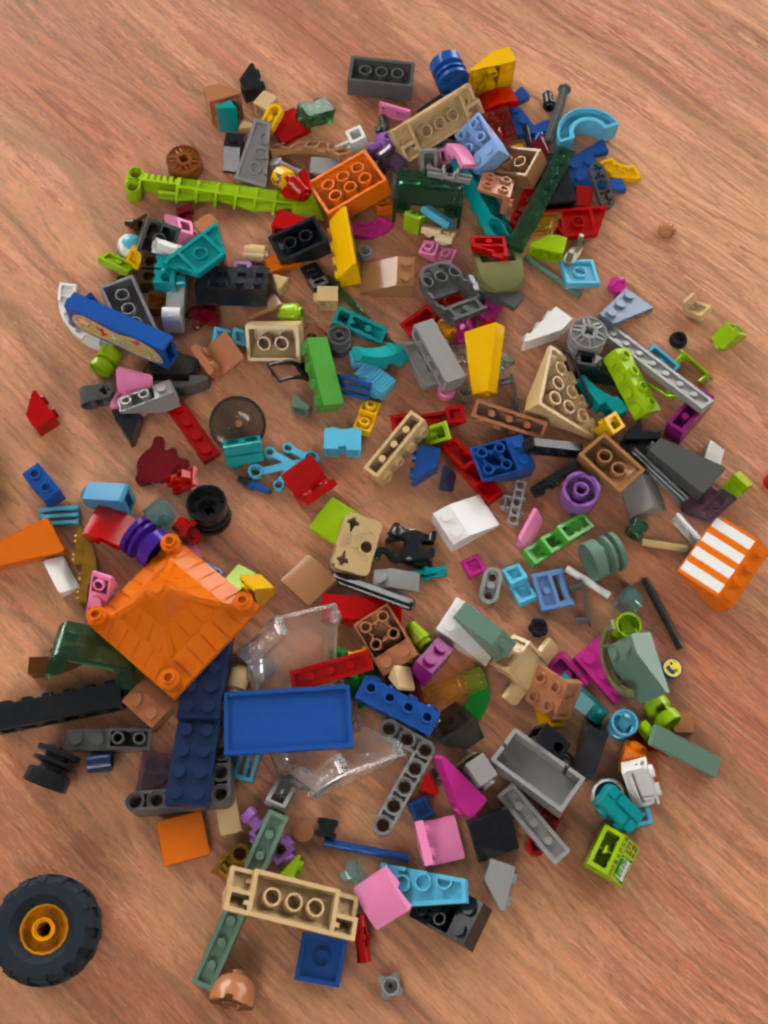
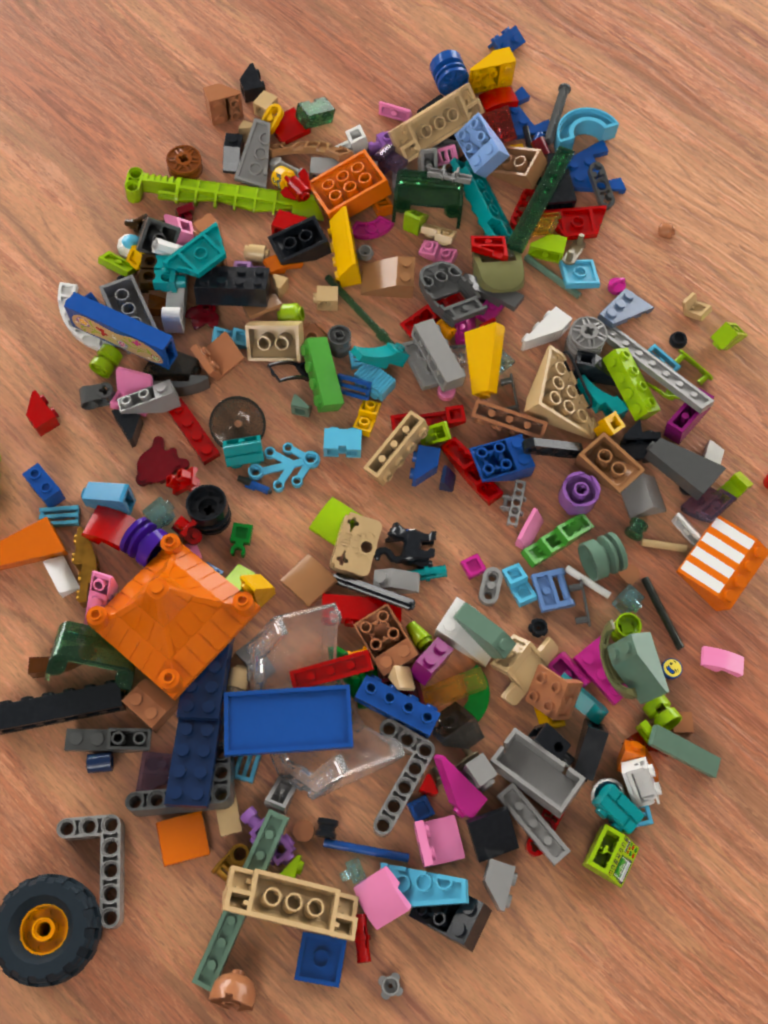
(52, 768): black wheel -> none
(106, 860): none -> light grey beam
(227, 117): teal slope -> none
(240, 536): none -> green plate
(307, 481): red bracket -> none
(308, 278): black slope -> none
(359, 325): teal slope -> none
(381, 78): dark grey brick -> none
(383, 126): pearl dark grey arm -> none
(437, 217): medium azure tile -> none
(462, 155): bright pink slope -> none
(463, 522): white slope -> none
(464, 389): dark tan plate -> none
(498, 187): nougat bracket -> none
(509, 38): none -> blue bracket
(548, 104): black pin -> none
(553, 480): black hinge -> none
(583, 196): red slope -> none
(615, 170): yellow tile -> none
(622, 724): medium azure wheel -> none
(659, 476): black axle -> none
(719, 659): none -> bright pink slope

